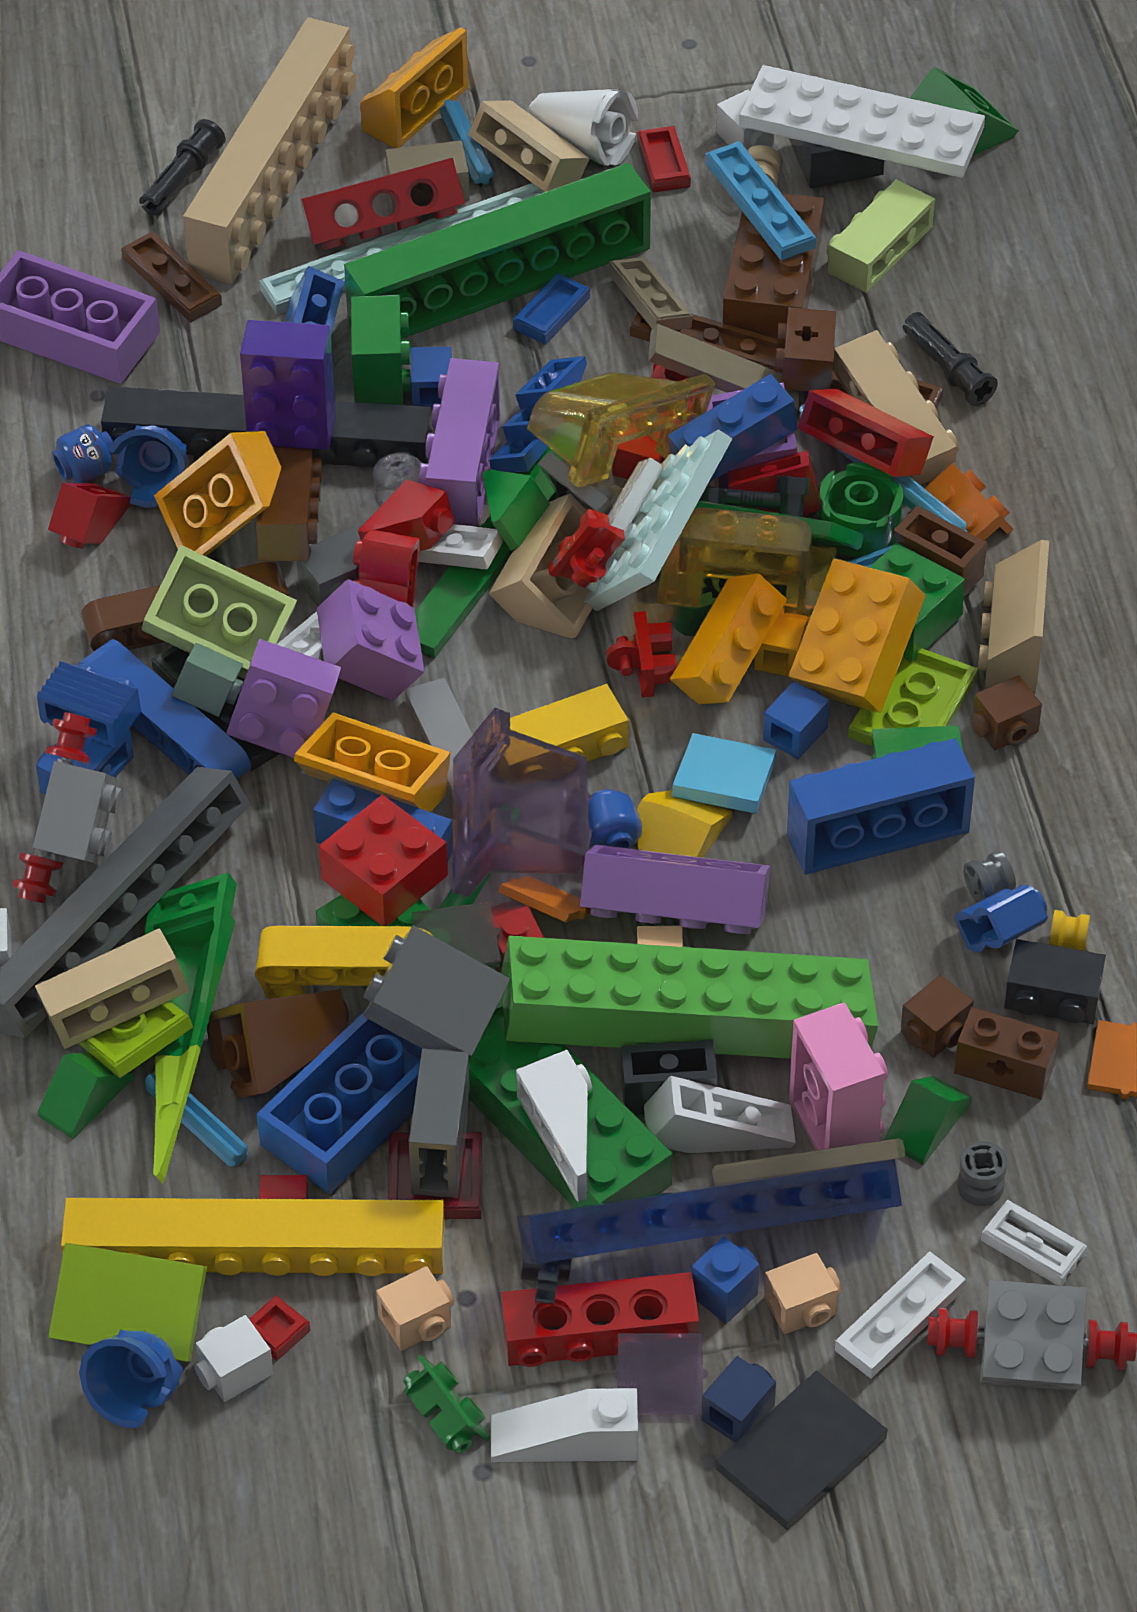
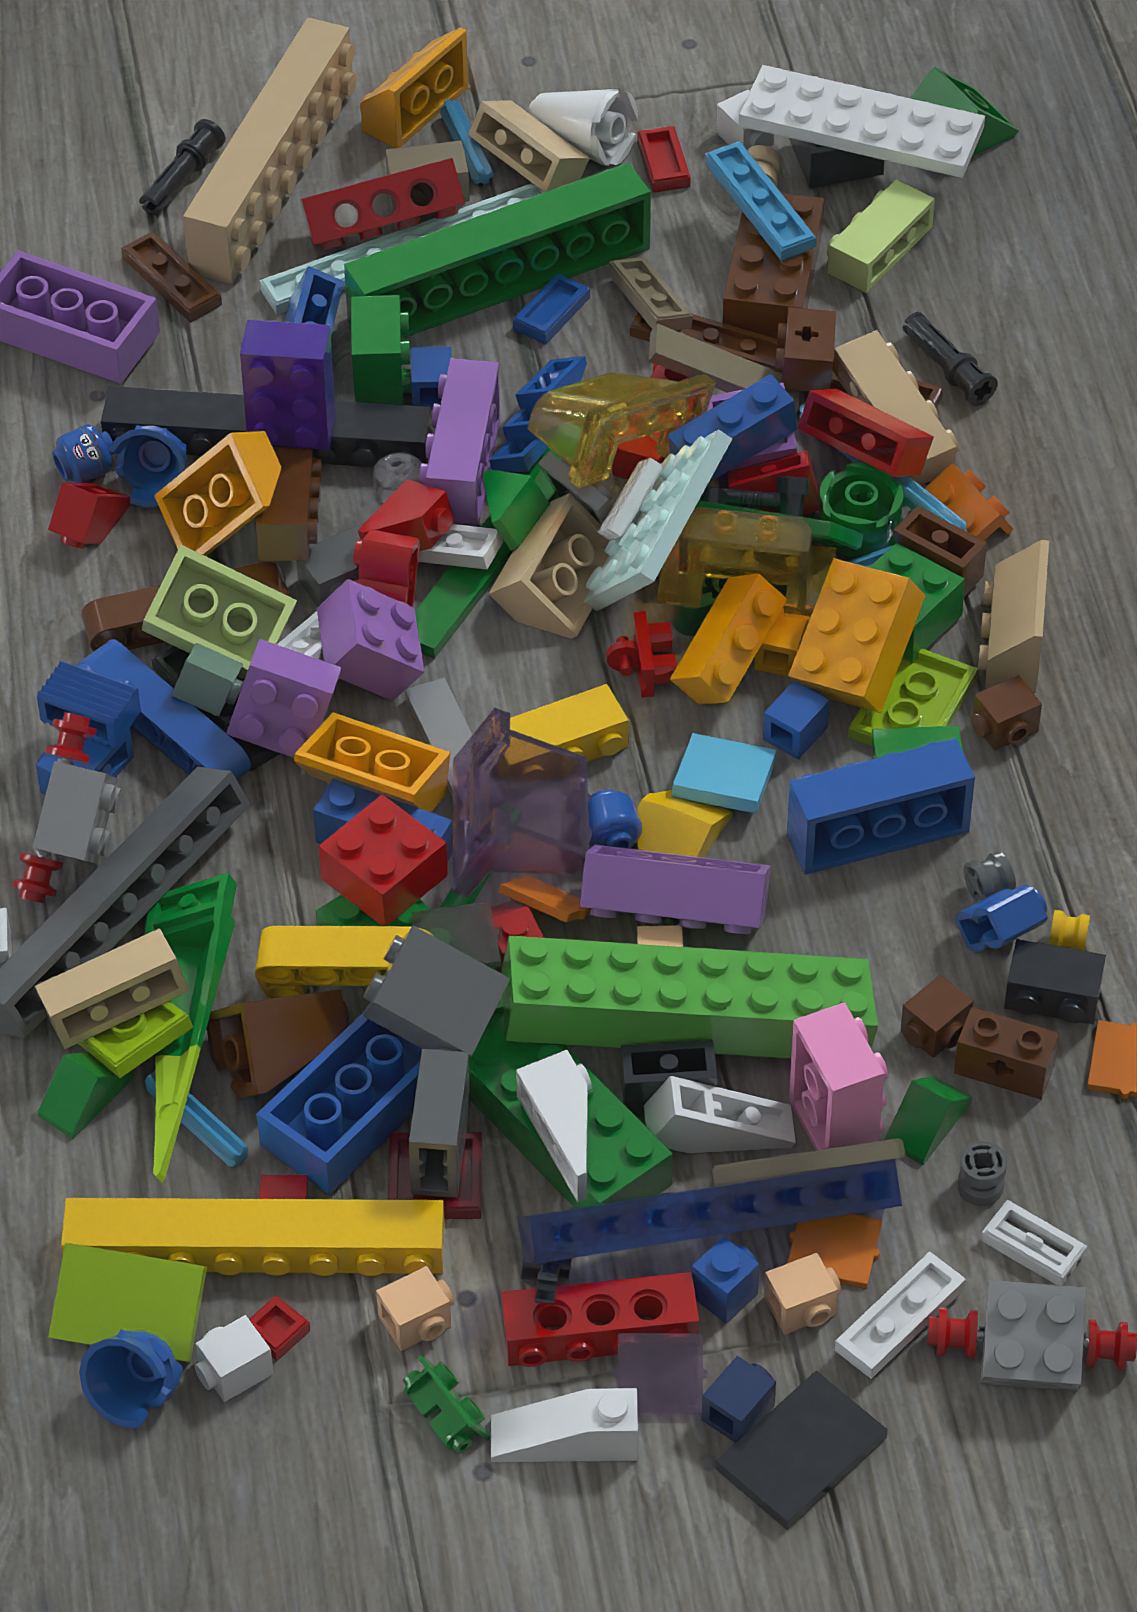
(587, 550): red hips -> none
(842, 1242): none -> orange piece

